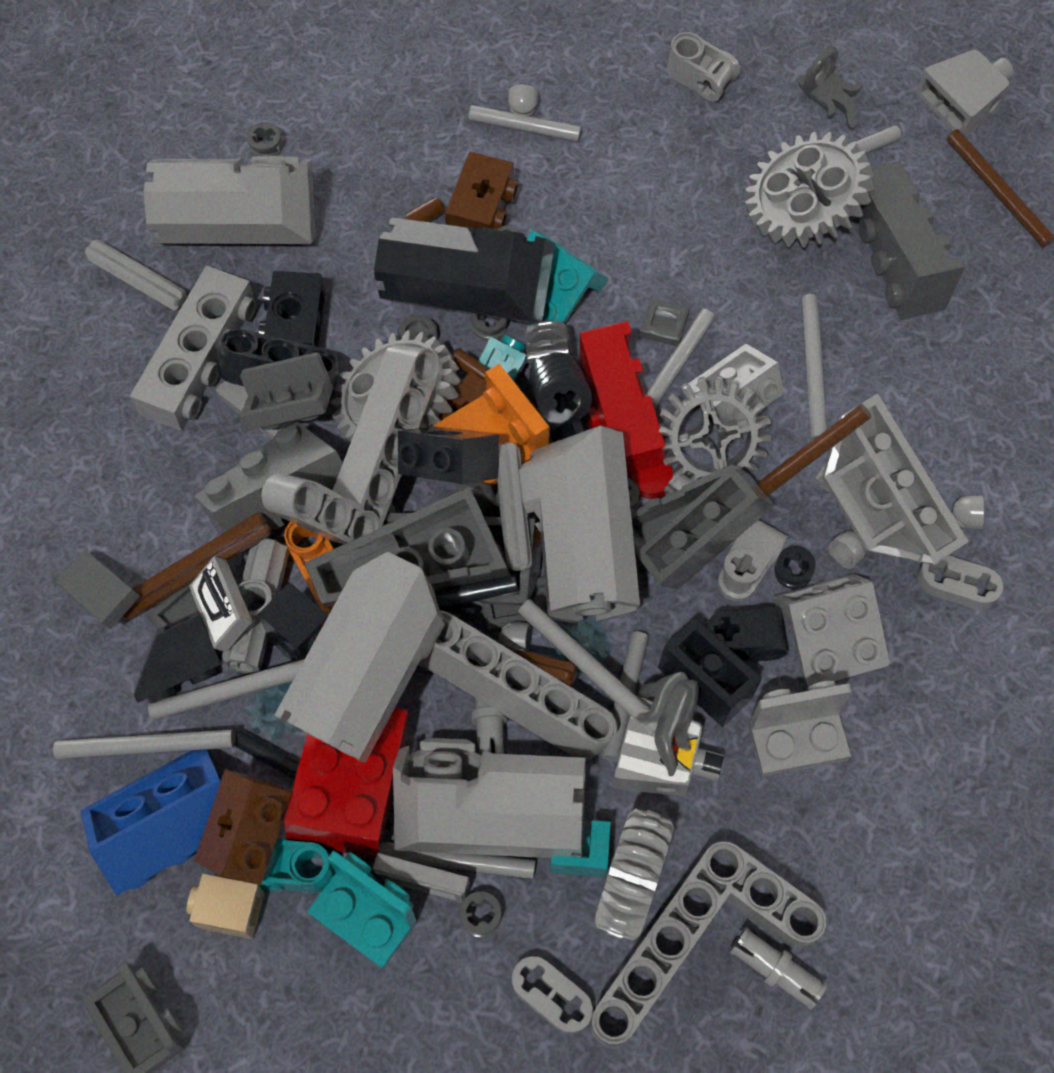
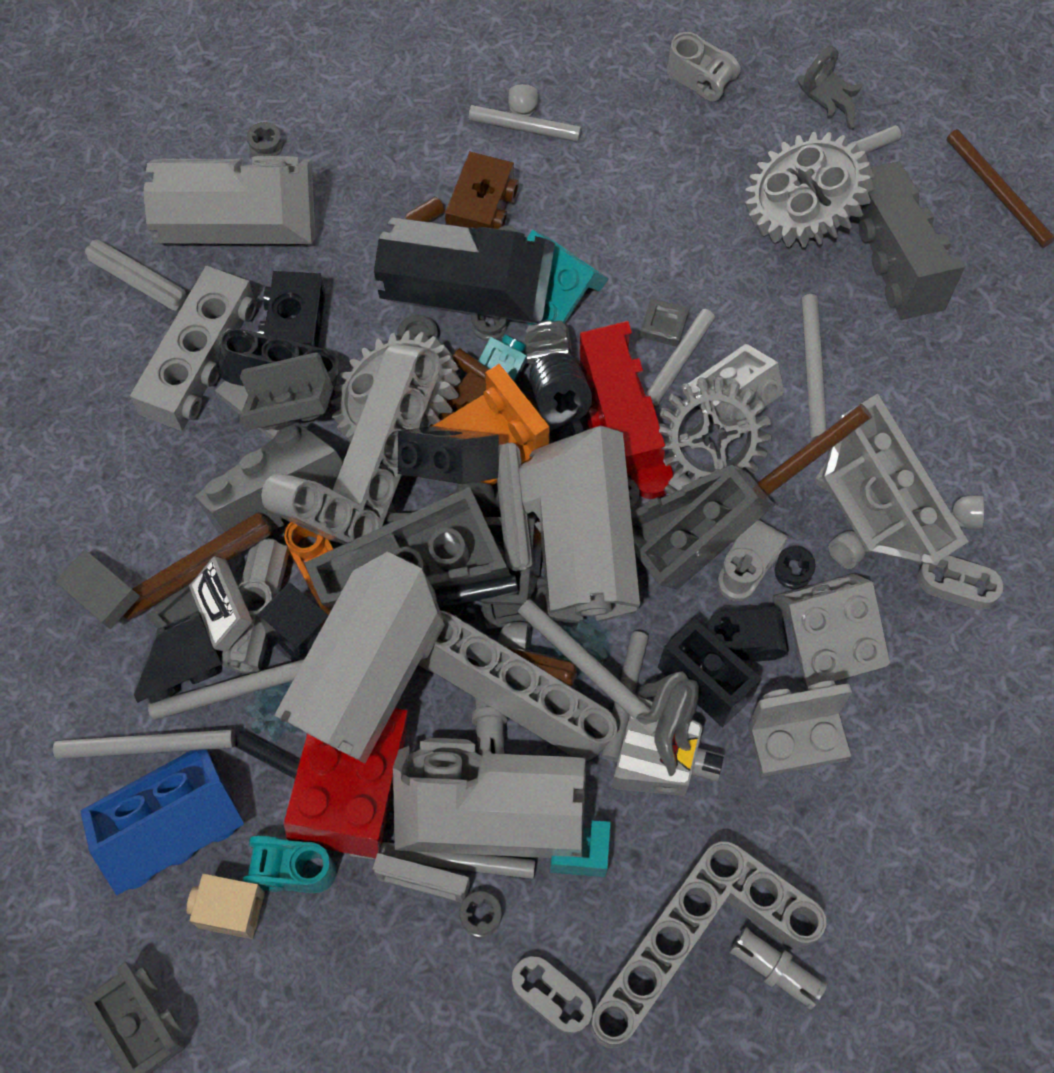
(242, 827): reddish brown brick -> none
(362, 911): teal bracket -> none
(634, 874): light grey gear -> none
(965, 89): light grey torso -> none

